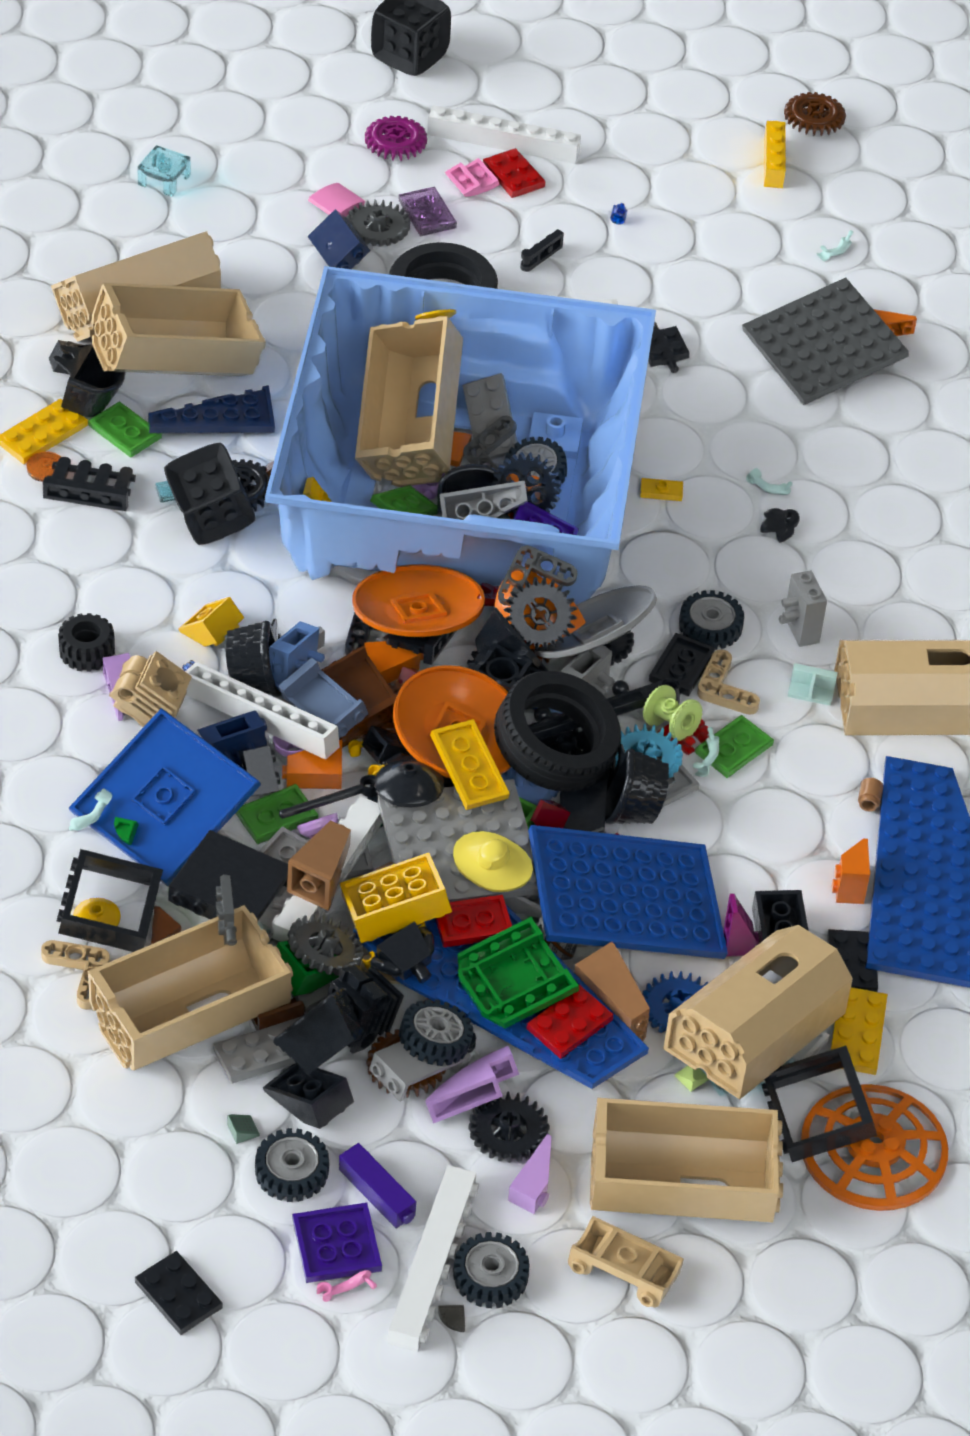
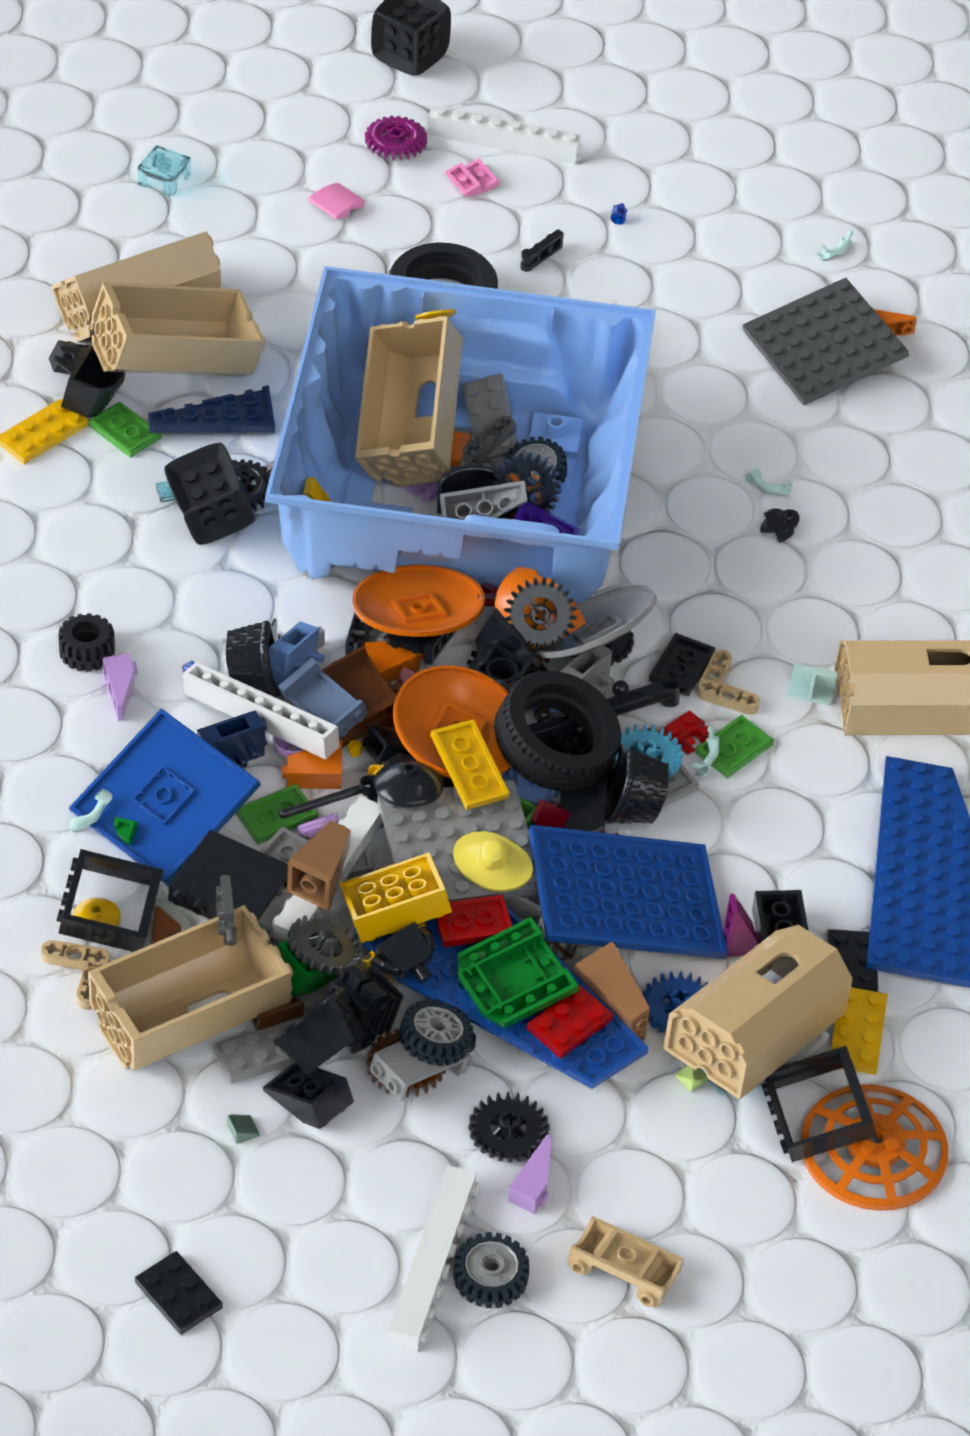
(40, 465): clear orange piece -> none
(87, 493): black fence -> none
(149, 686): tan piece -> none
(212, 622): yellow slope -> none
(259, 764): black brick -> none
(292, 1165): wheel -> none
(336, 1242): dark purple plate -> none
(338, 242): dark blue piece -> none
(353, 1282): bright pink piece -> none
(377, 222): dark grey gear -> none
(377, 1185): dark purple brick -> none
(405, 500): bright green tile -> none
(427, 211): clear purple plate -> none
(453, 1316): clear smoke tile -> none
(472, 1085): lavender slope -> none
(514, 173): red plate -> none
(535, 566): dark grey beam -> none
(650, 1145): tan panel -> none
(661, 489): yellow plate -> none
(662, 707): yellowish green hose -> none
(667, 348): black plate -> none
(712, 619): wheel -> none
(774, 154): yellow brick -> none
(804, 608): light grey piece -> none
(810, 117): reddish brown gear -> none
(852, 874): orange slope -> none
(870, 794): medium nougat brick -> none

